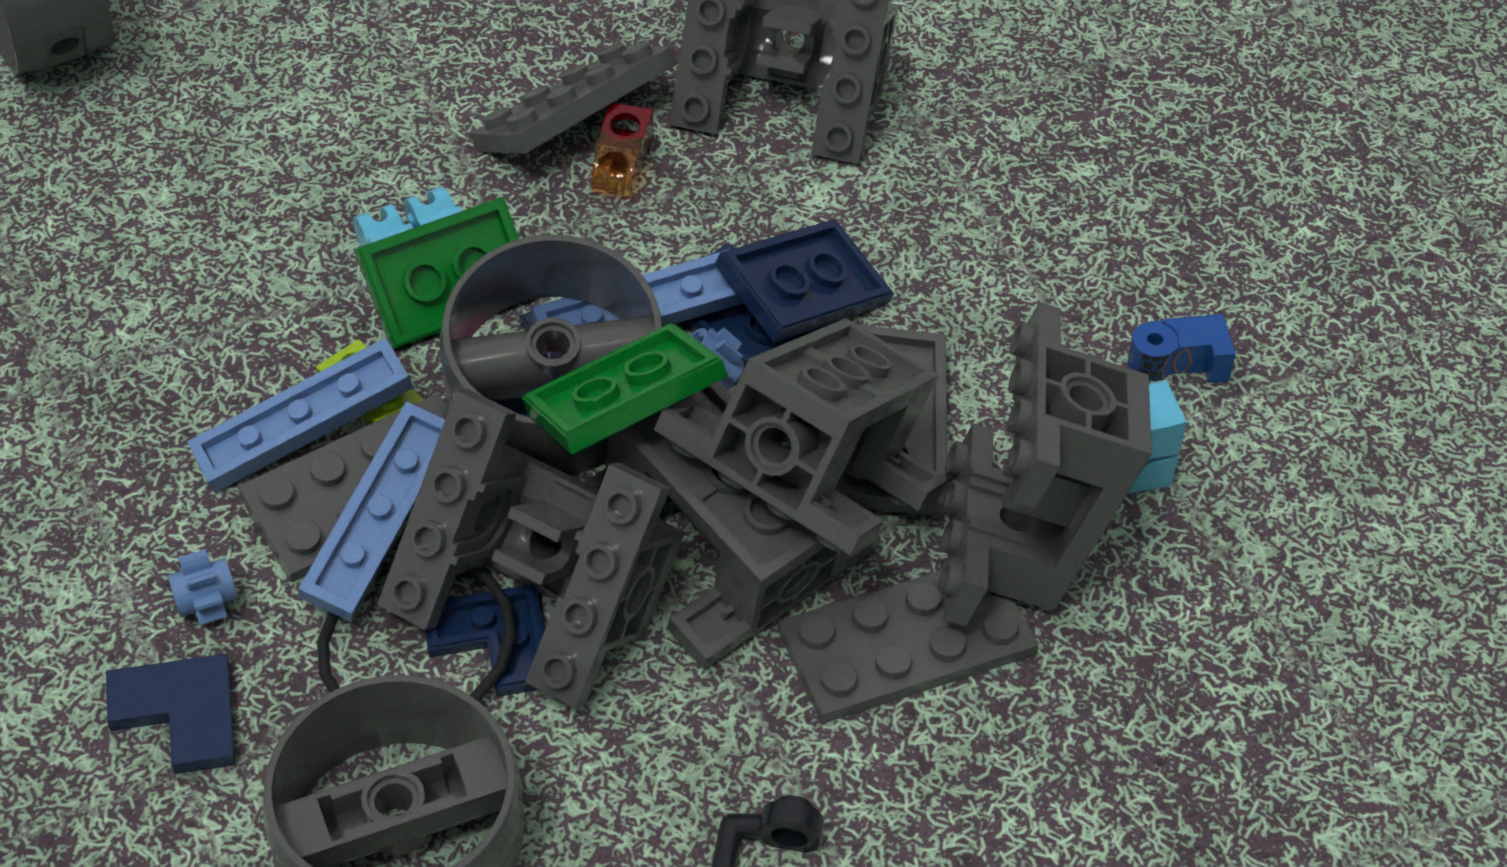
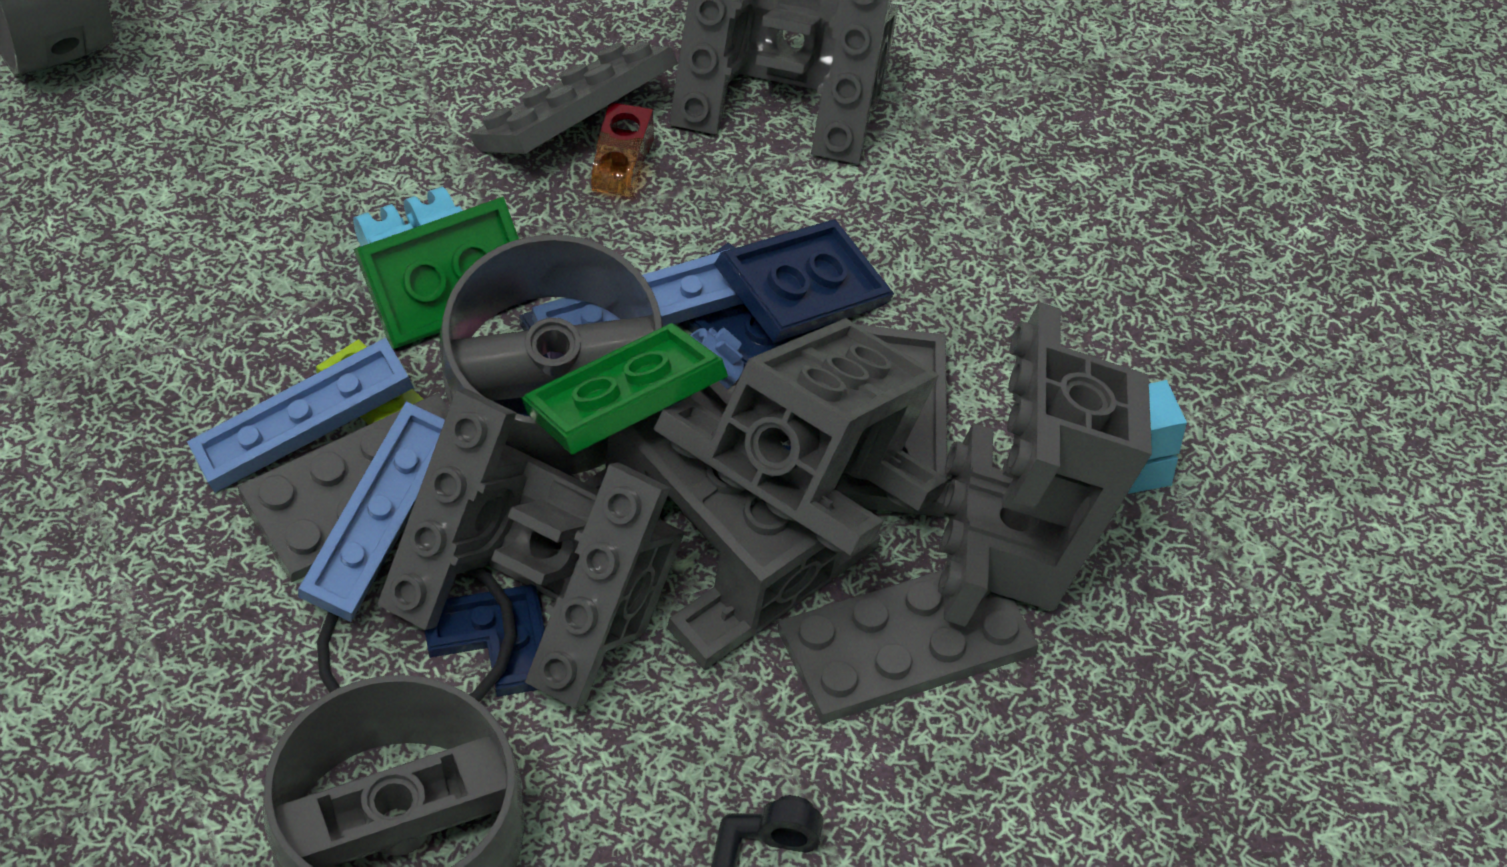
(186, 694): dark blue tile -> none
(202, 587): medium blue gear -> none
(1183, 347): blue leg -> none

